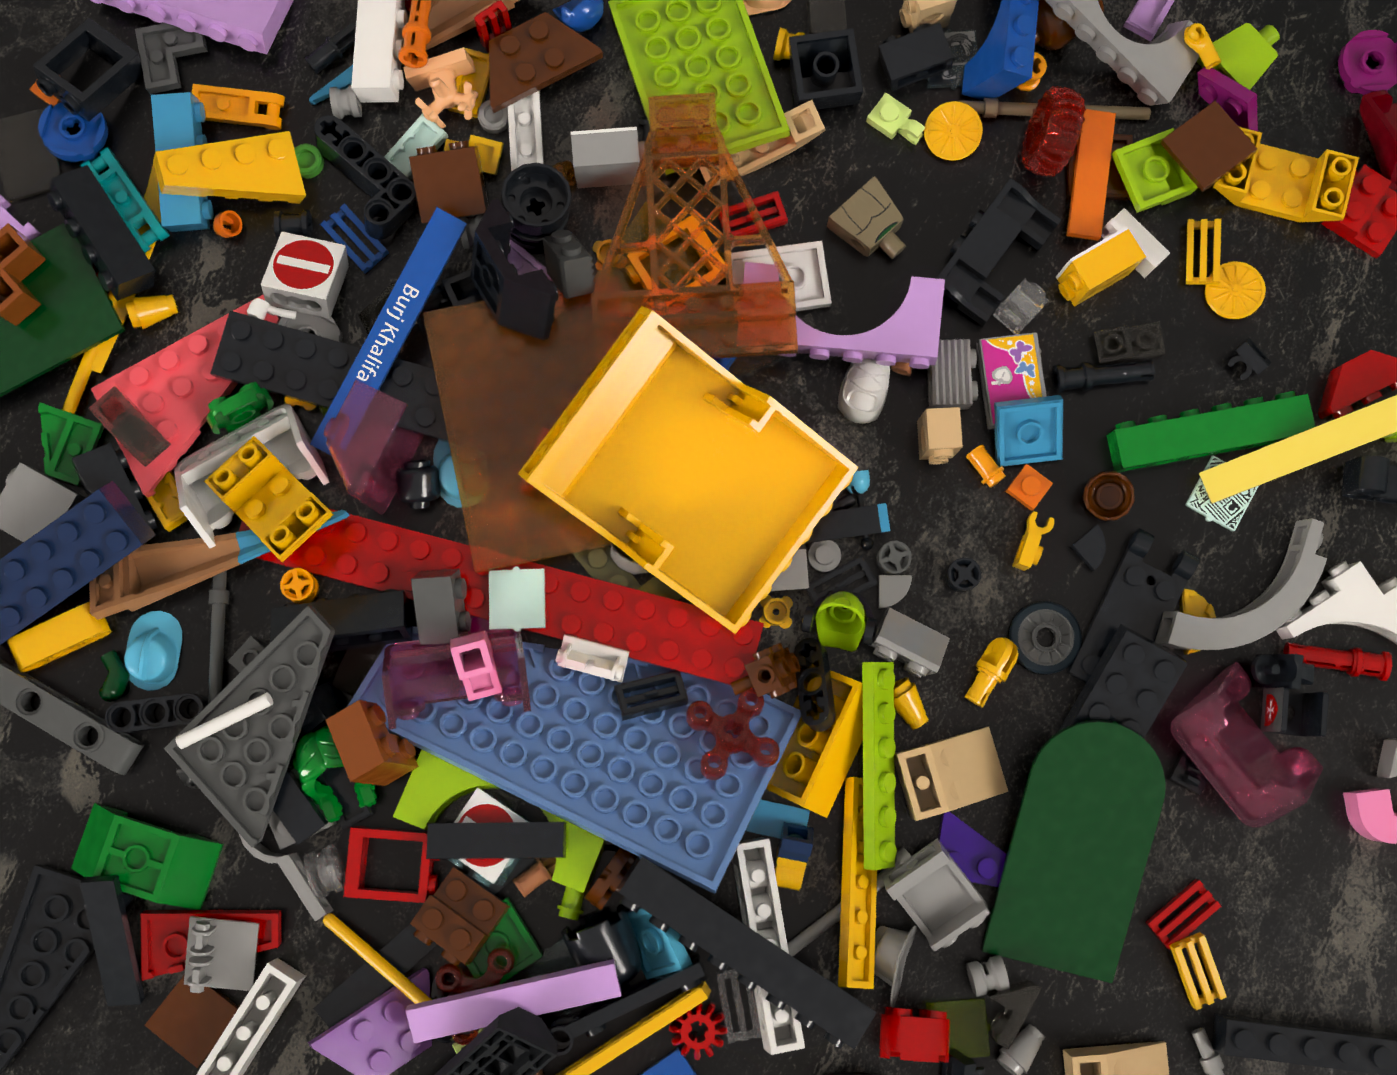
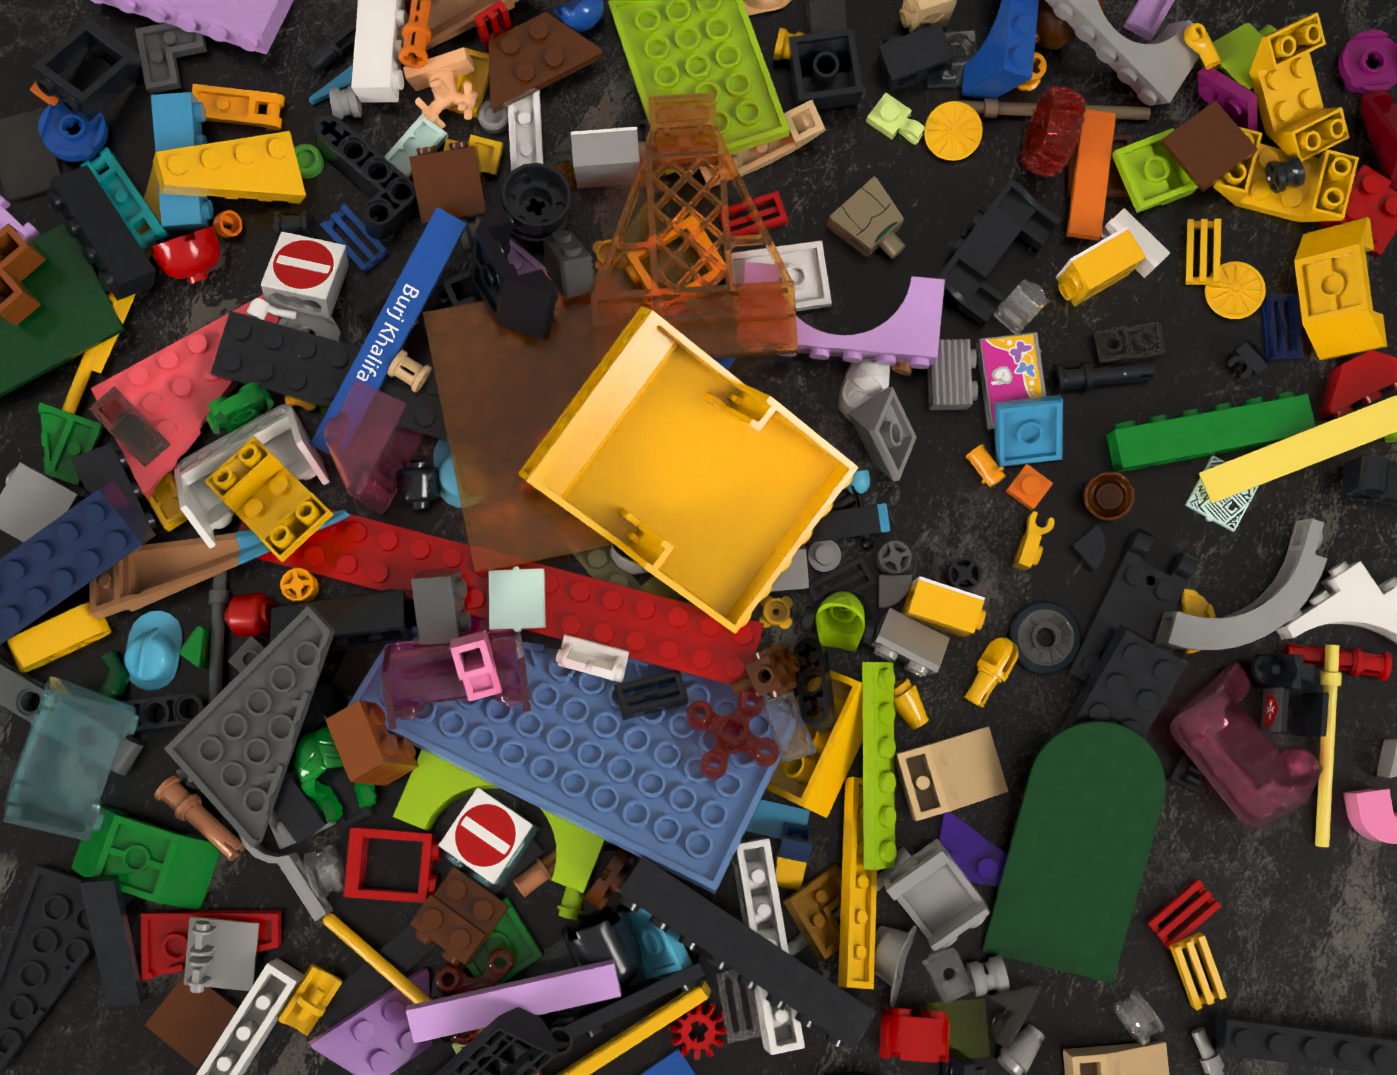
(67, 760): none -> clear light blue windscreen
(150, 309): yellow cone -> none
(188, 255): none -> red cylinder
(190, 808): none -> nougat pin
(197, 647): none -> green slope
(224, 720): white bar -> none
(249, 614): none -> red head
(309, 999): none -> yellow hips
(397, 369): none -> tan bush
(496, 840): black tile -> none
(788, 727): none -> clear tile
(812, 911): none -> pearl gold plate
(885, 432): none -> light grey slope
(939, 434): tan brick -> none
(944, 607): none -> yellow piece
(952, 988): none -> clear brick
(1138, 1017): none -> clear wheel
(1270, 327): none -> clear blue tile
(1285, 173): none -> black wheel
(1290, 92): none -> yellow slope
(1330, 679): none -> light yellow bar
(1337, 290): none -> yellow slope

